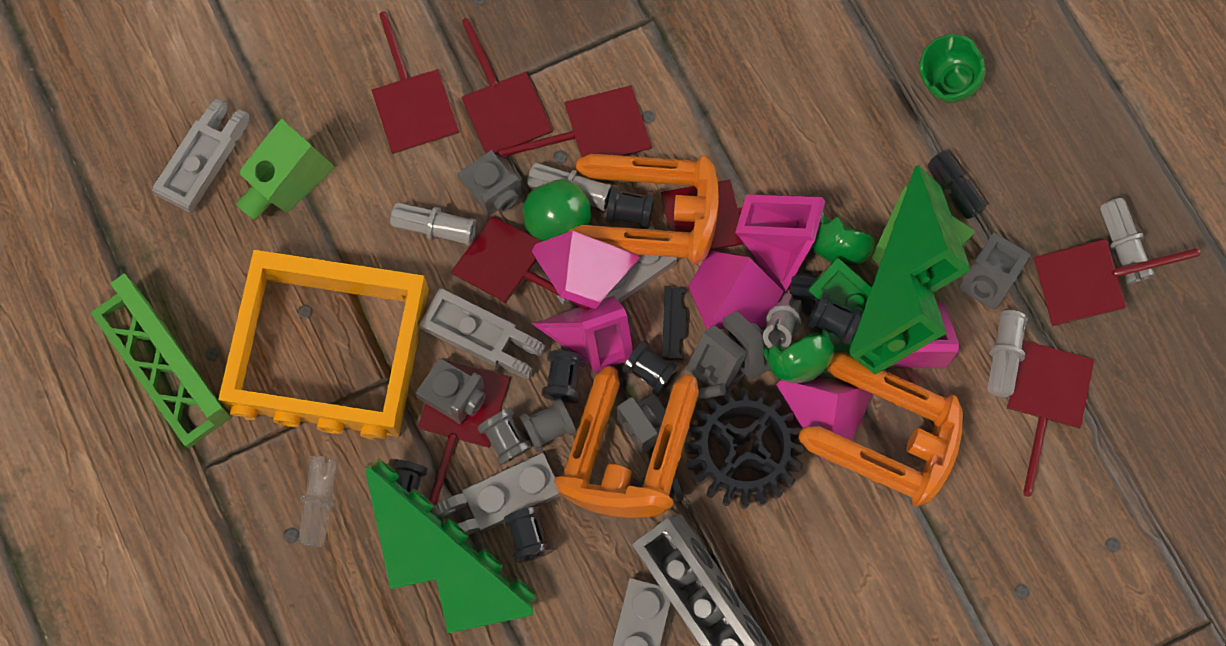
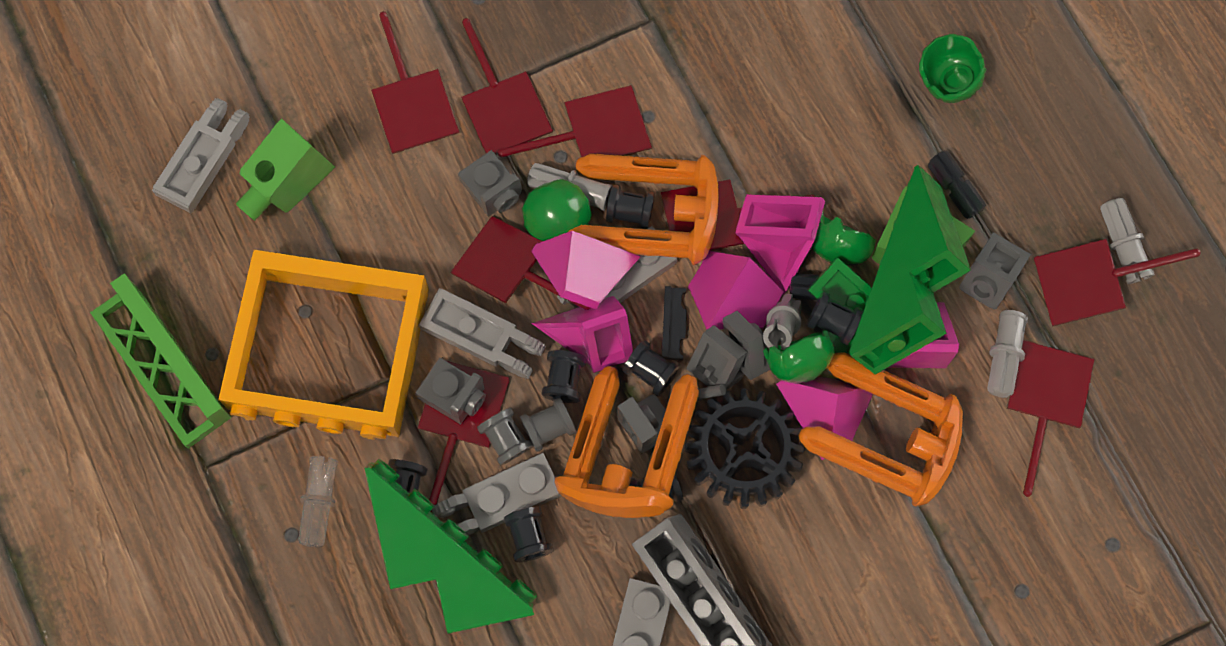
(433, 223): light grey axle -> none

